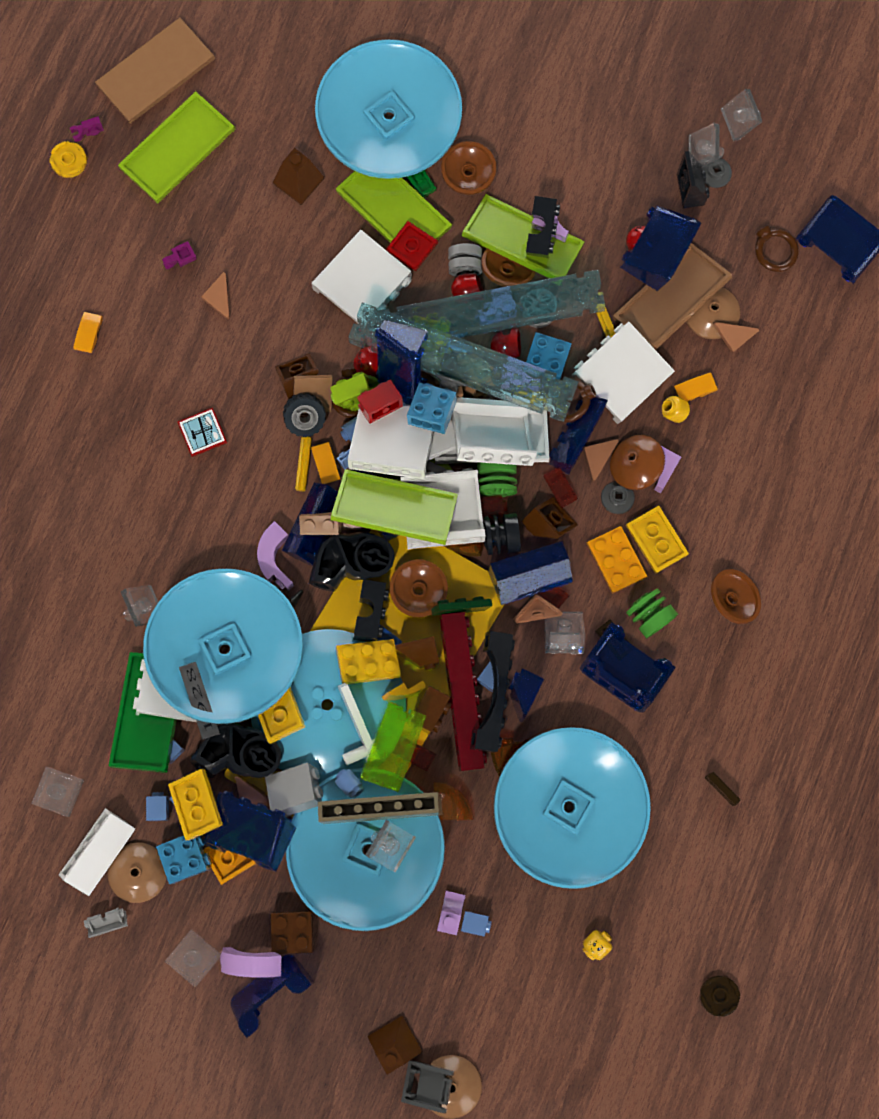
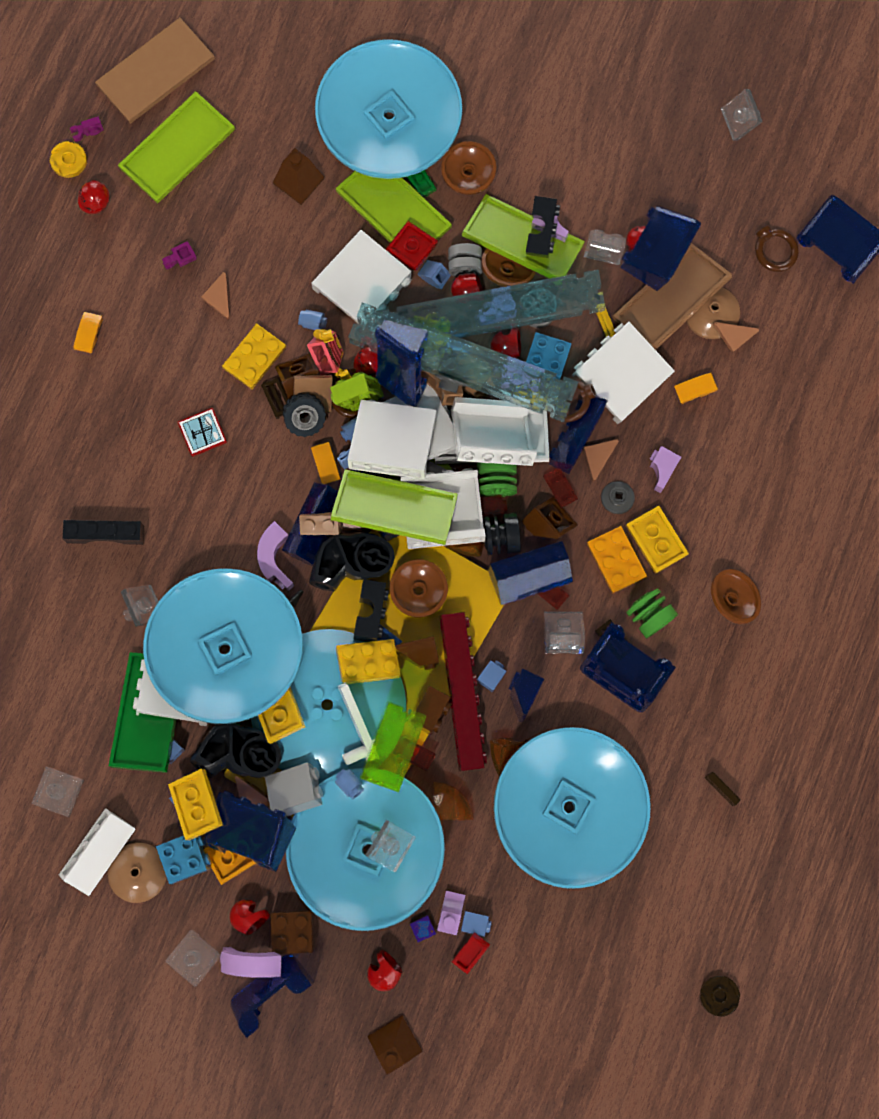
(93, 196): none -> red helmet
(112, 921): light grey hinge -> none
(114, 531): none -> black arch
(157, 807): medium blue brick -> none
(198, 697): flat silver sticker -> none
(244, 919): none -> red helmet
(254, 356): none -> yellow plate
(270, 383): none -> dark brown tile
(303, 464): yellow axle -> none
(312, 319): none -> medium blue brick
(327, 353): none -> torso
(380, 401): red brick -> none
(380, 808): dark tan brick -> none
(387, 975): none -> red helmet
(402, 692): light orange slope -> none
(422, 929): none -> tile
(431, 408): dark azure brick -> none
(432, 1087): dark grey container -> none
(434, 274): none -> medium blue brick
(461, 605): dark green tile -> none
(467, 1085): medium nougat dish -> none
(470, 953): none -> red tile
(499, 649): black arch -> none
(537, 609): nougat tile -> none
(597, 945): yellow head -> none
(605, 247): none -> clear slope
(646, 466): dark orange dish -> none
(675, 409): yellow head -> none
(691, 182): black slope -> none
(705, 144): clear tile -> none
(720, 178): dark grey piece -> none

